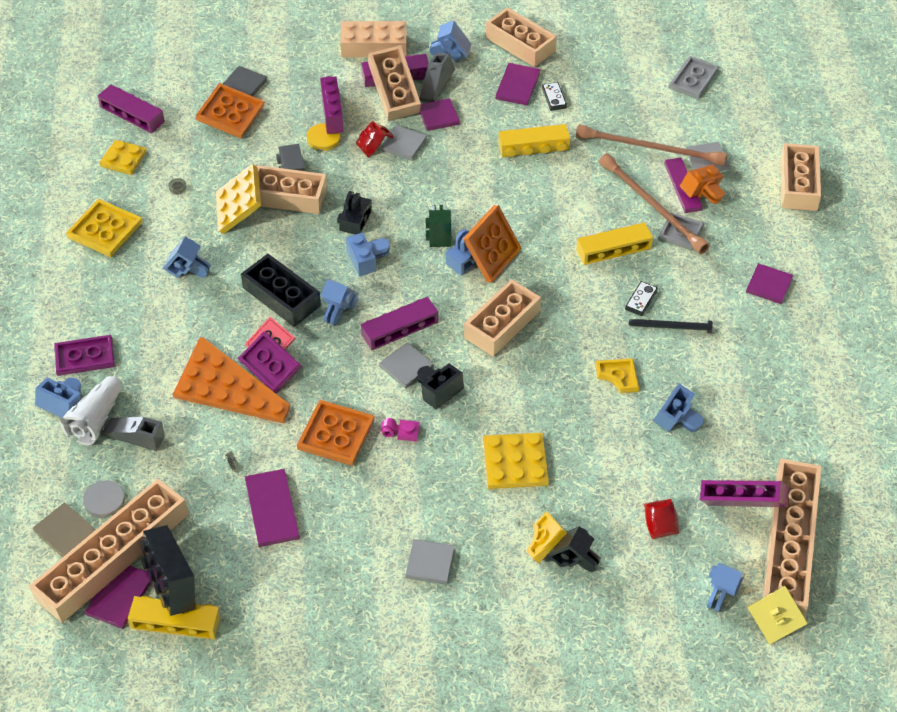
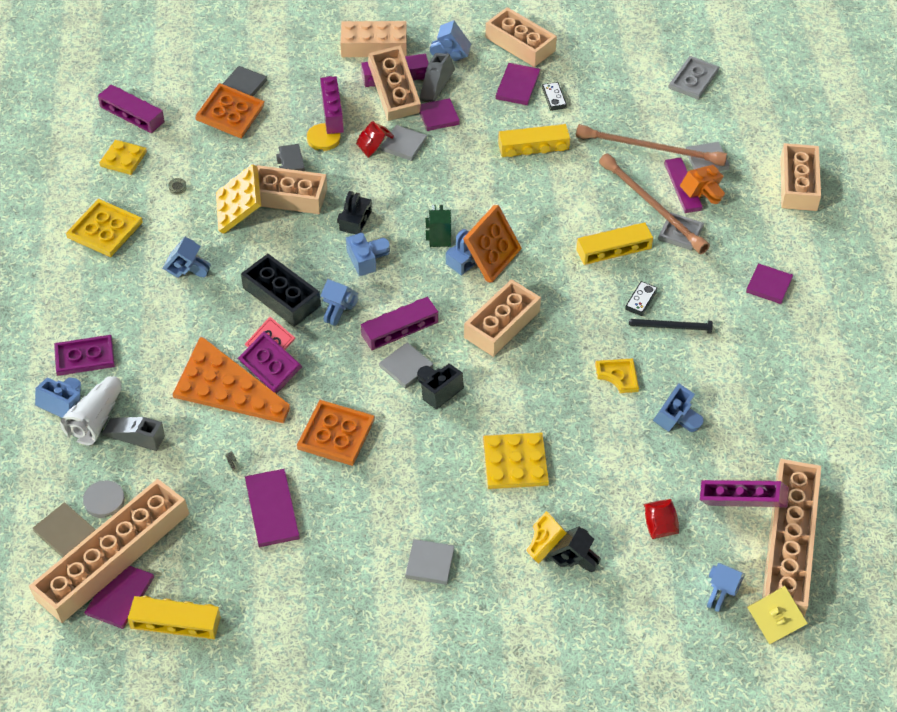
(168, 570): black brick -> none
(406, 429): dark pink plate -> none

